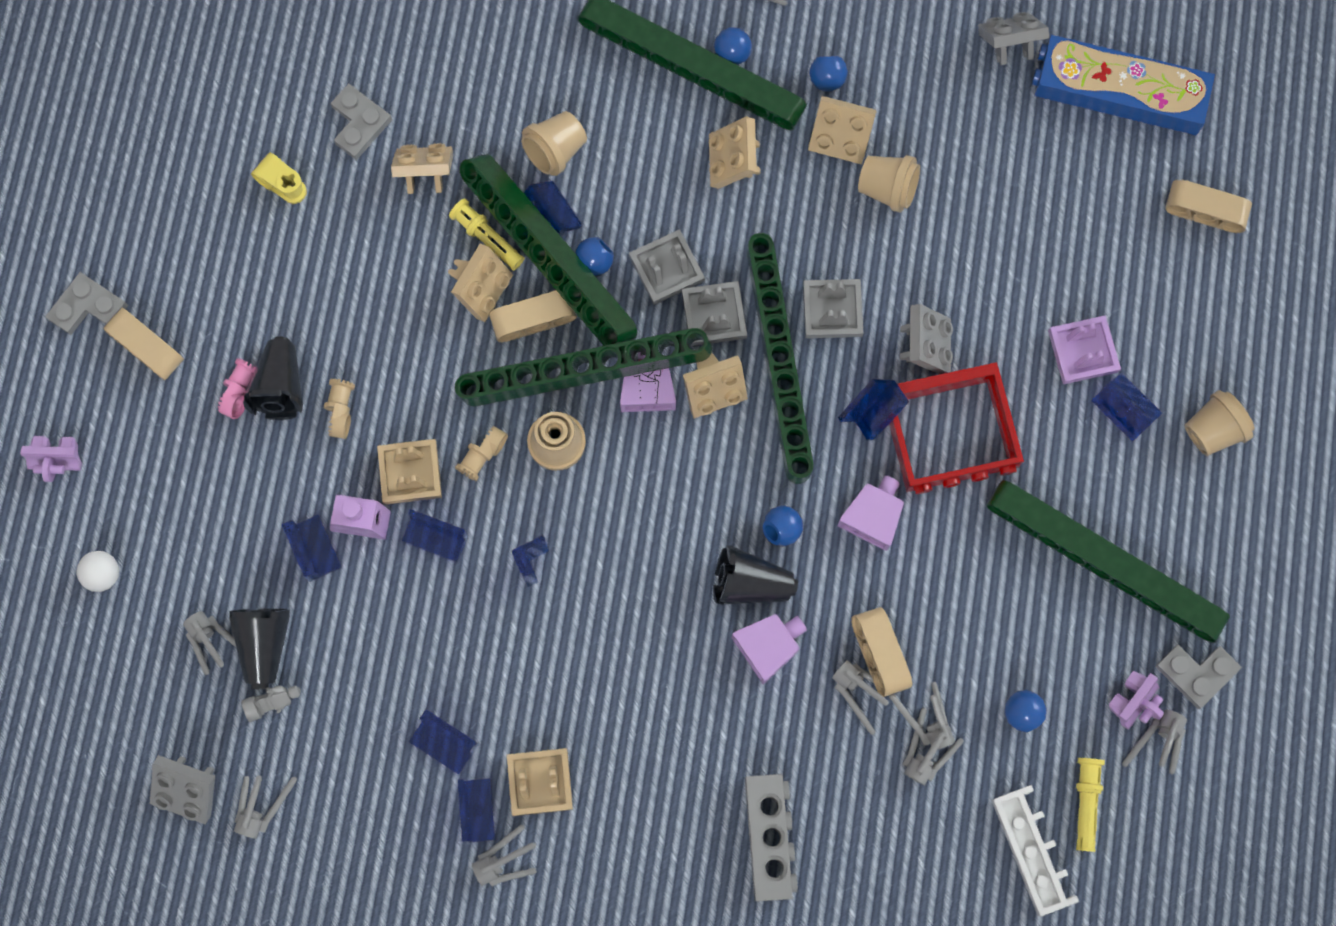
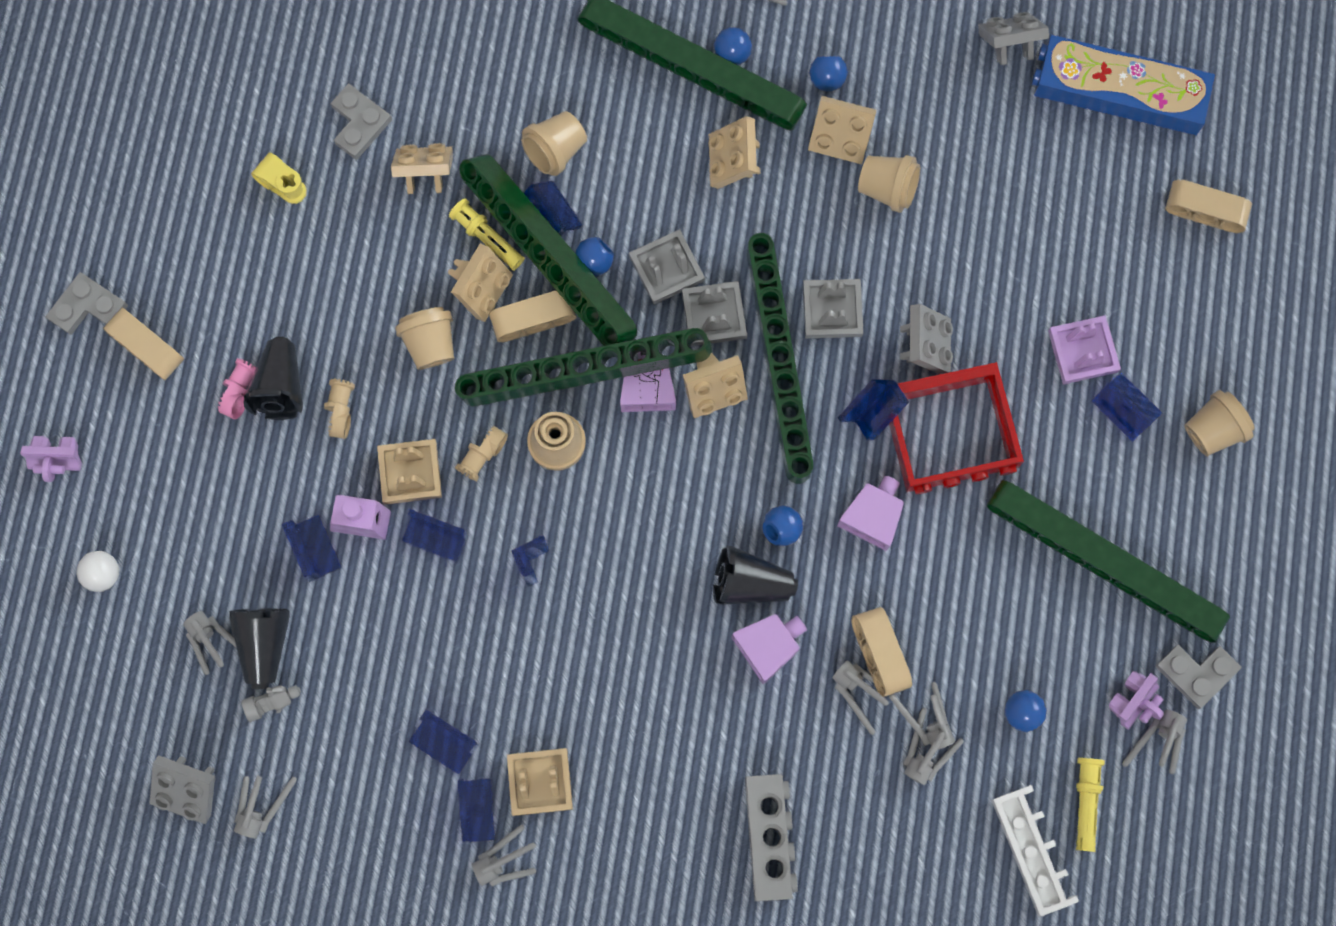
(427, 337): none -> tan piece

